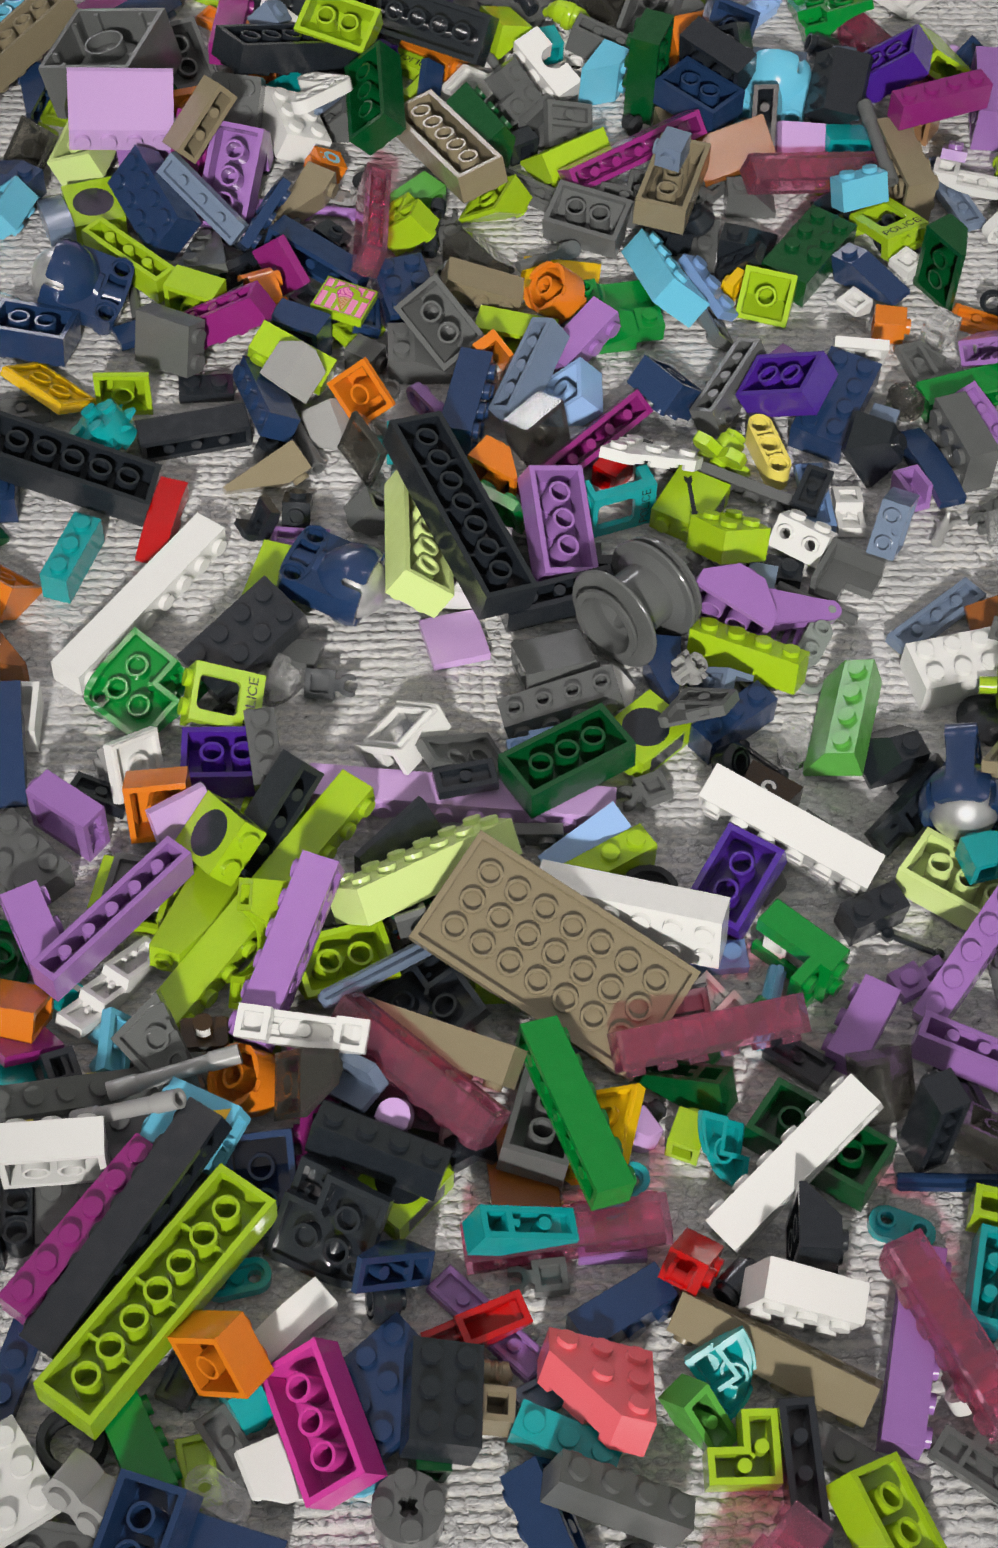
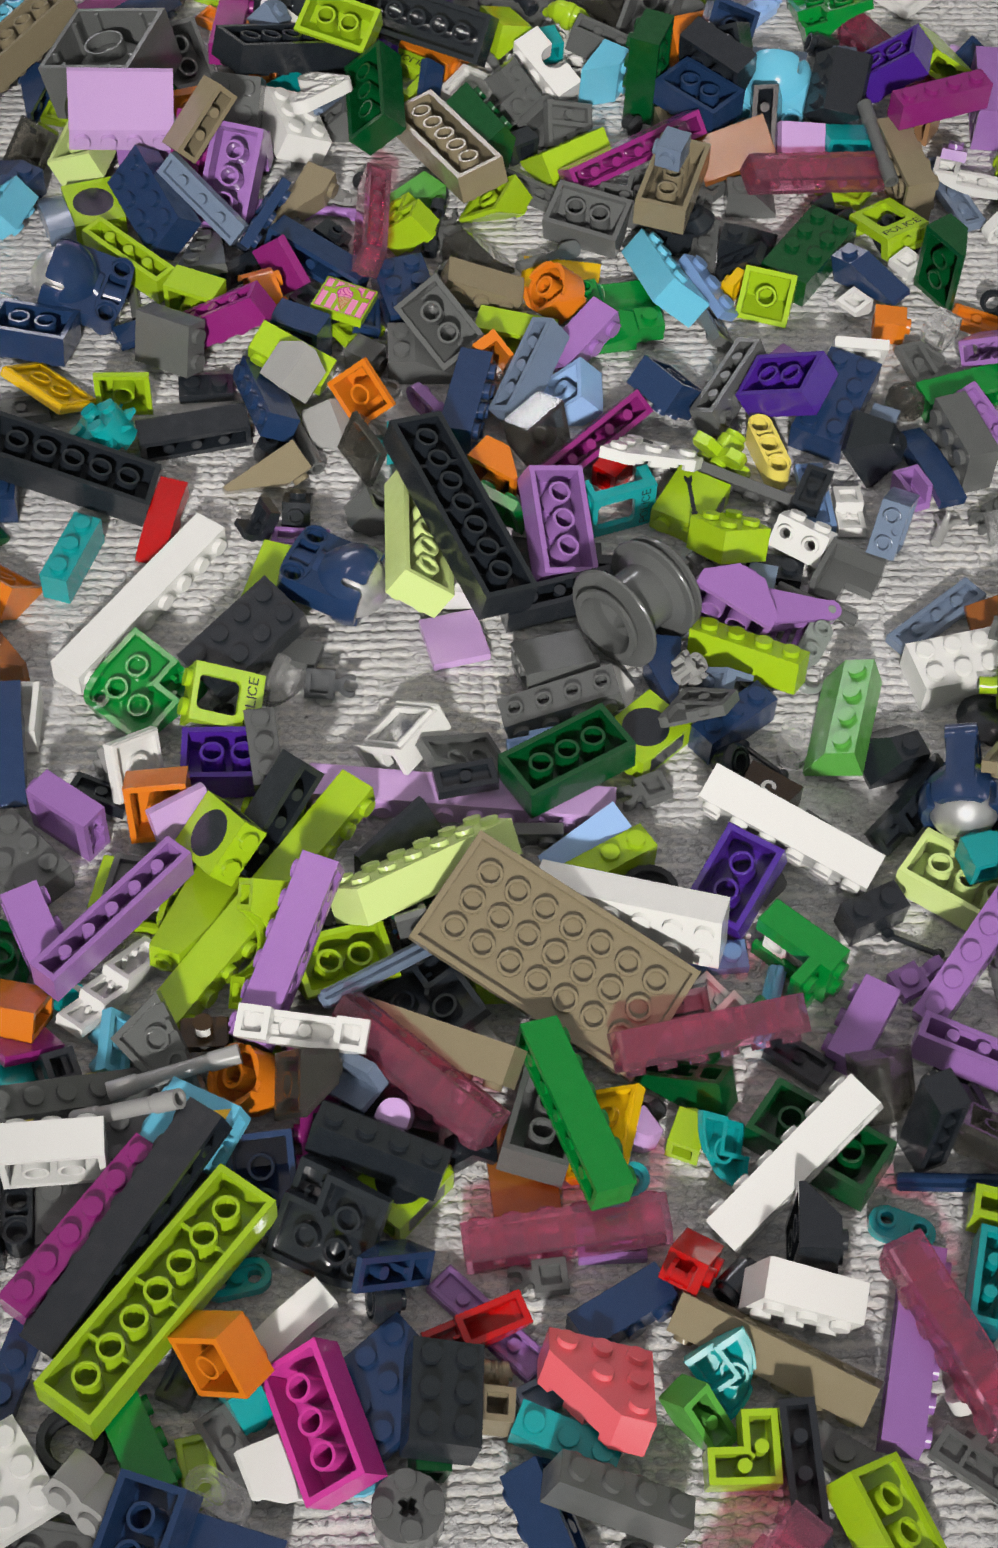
(328, 159): orange brick -> none
(517, 1229): teal slope -> none
(859, 188): medium azure brick -> none

